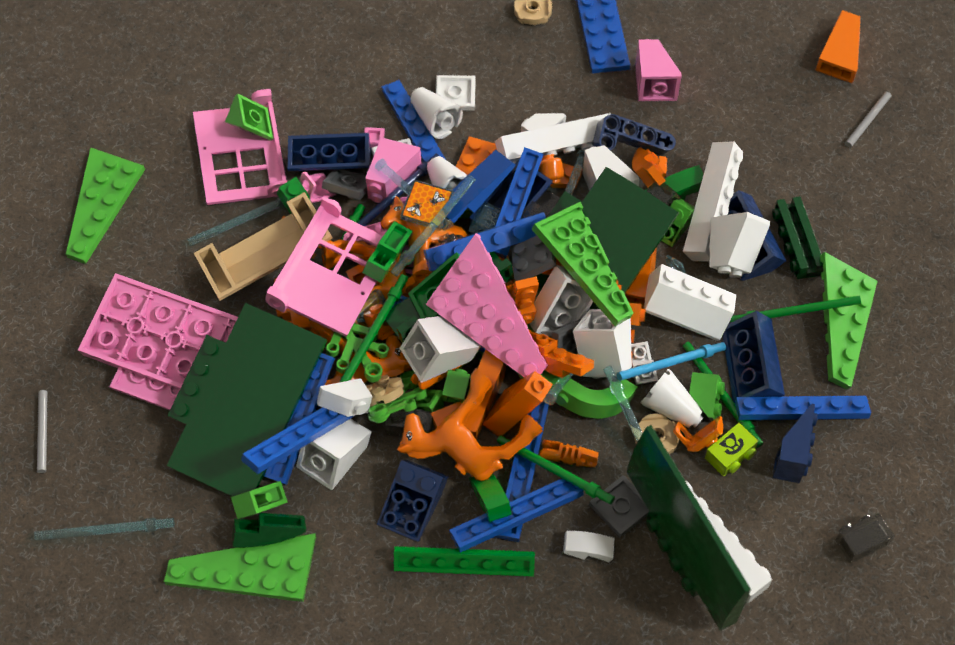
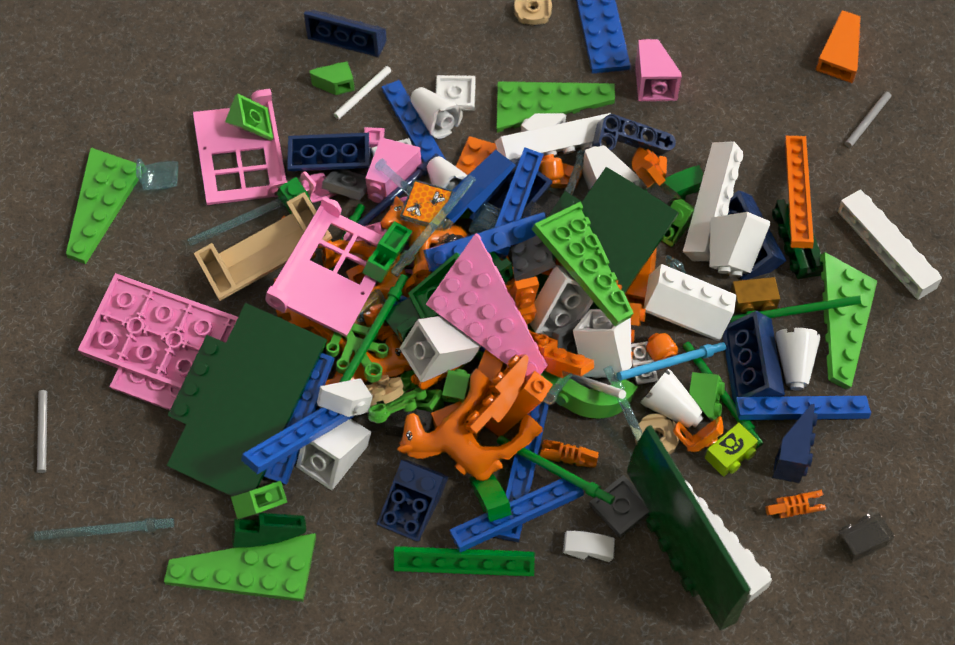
(157, 175): none -> clear light blue piece
(333, 78): none -> bright green slope
(345, 33): none -> dark blue slope
(362, 92): none -> white bar
(506, 388): none -> orange slope
(524, 99): none -> bright green wing
(593, 384): none -> white bar
(661, 347): none -> orange head
(755, 295): none -> pearl gold brick
(795, 505): none -> orange hinge
(797, 355): none -> white cone
(799, 192): none -> orange plate
(889, 244): none -> white brick

